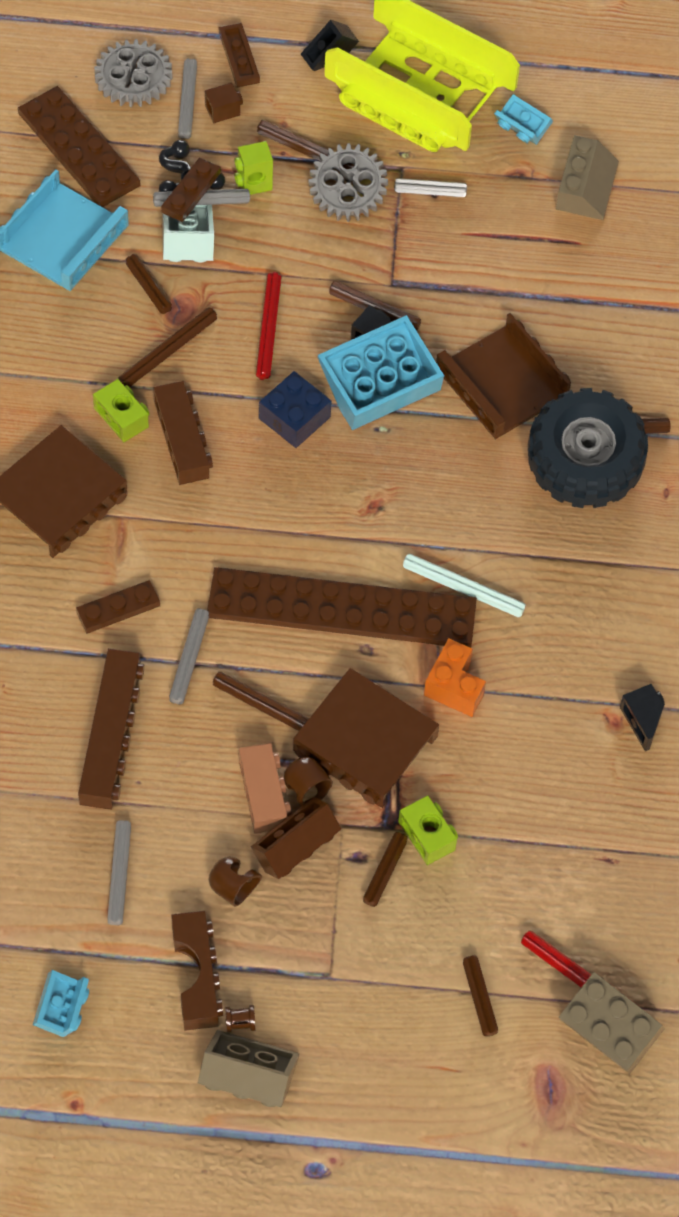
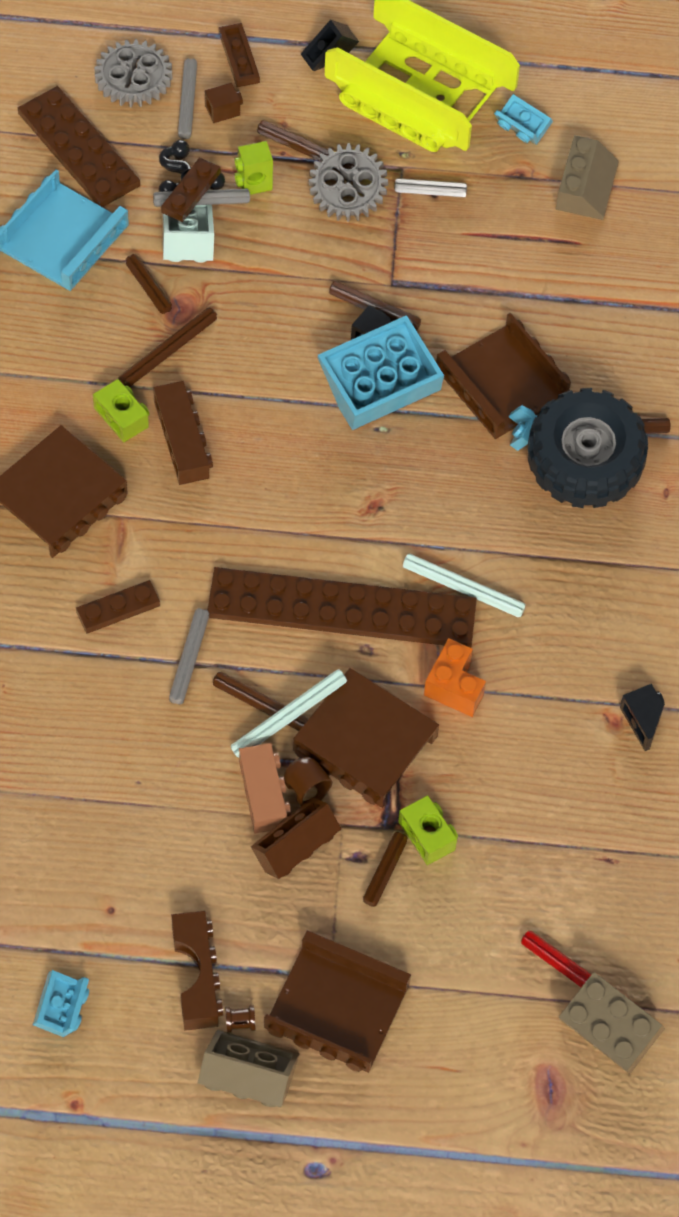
(110, 729): reddish brown brick -> none
(119, 873): light grey axle -> none
(228, 884): reddish brown helmet -> none
(268, 326): red axle -> none
(290, 711): none -> light aqua axle
(295, 409): dark blue brick -> none
(338, 1002): none -> reddish brown panel
(480, 996): reddish brown axle -> none
(524, 418): none -> medium azure bracket

